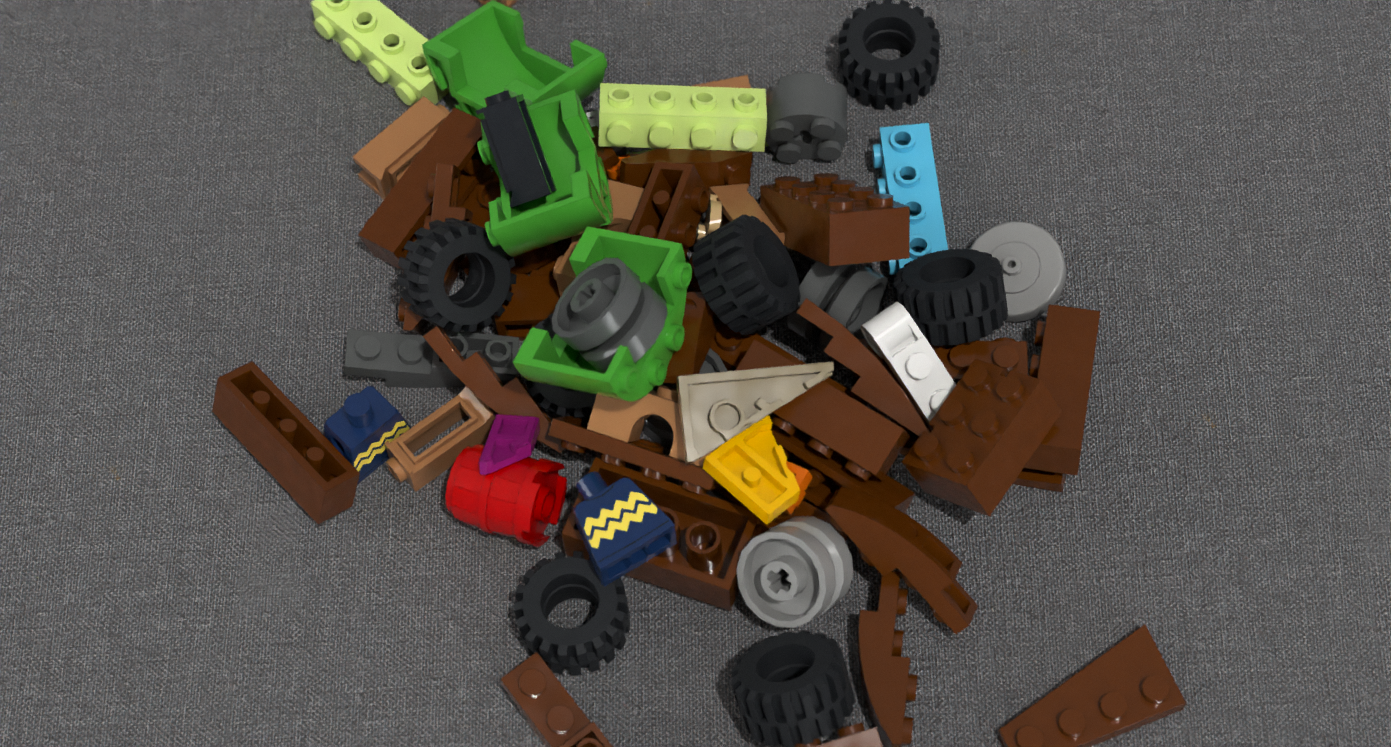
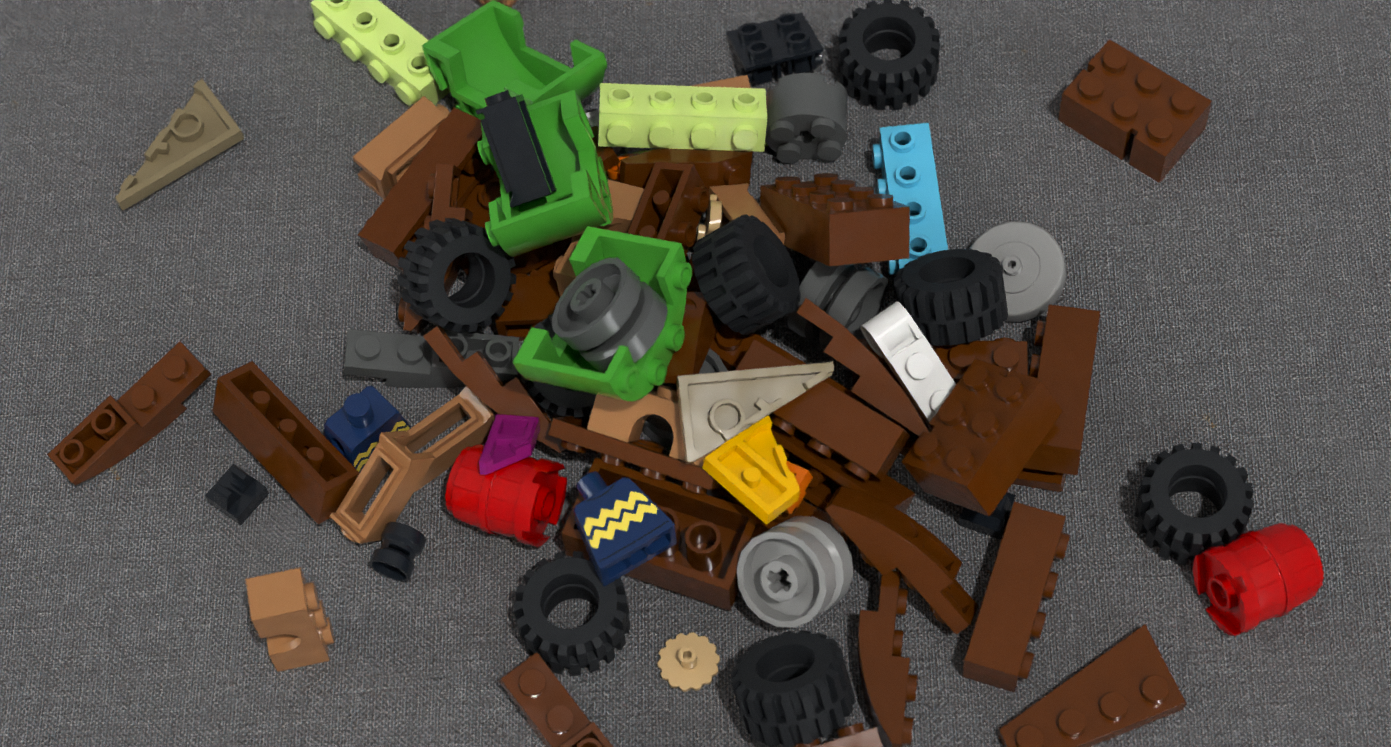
(131, 421): none -> reddish brown slope
(187, 142): none -> dark tan wing
(237, 494): none -> black tile
(290, 618): none -> medium nougat arch
(394, 495): none -> medium nougat window
(397, 551): none -> black wheel
(688, 662): none -> tan piece
(776, 42): none -> black hinge
(993, 525): none -> black tile
(1014, 598): none -> reddish brown brick
(1130, 96): none -> reddish brown piece
(1200, 473): none -> black tyre
(1258, 576): none -> red piece

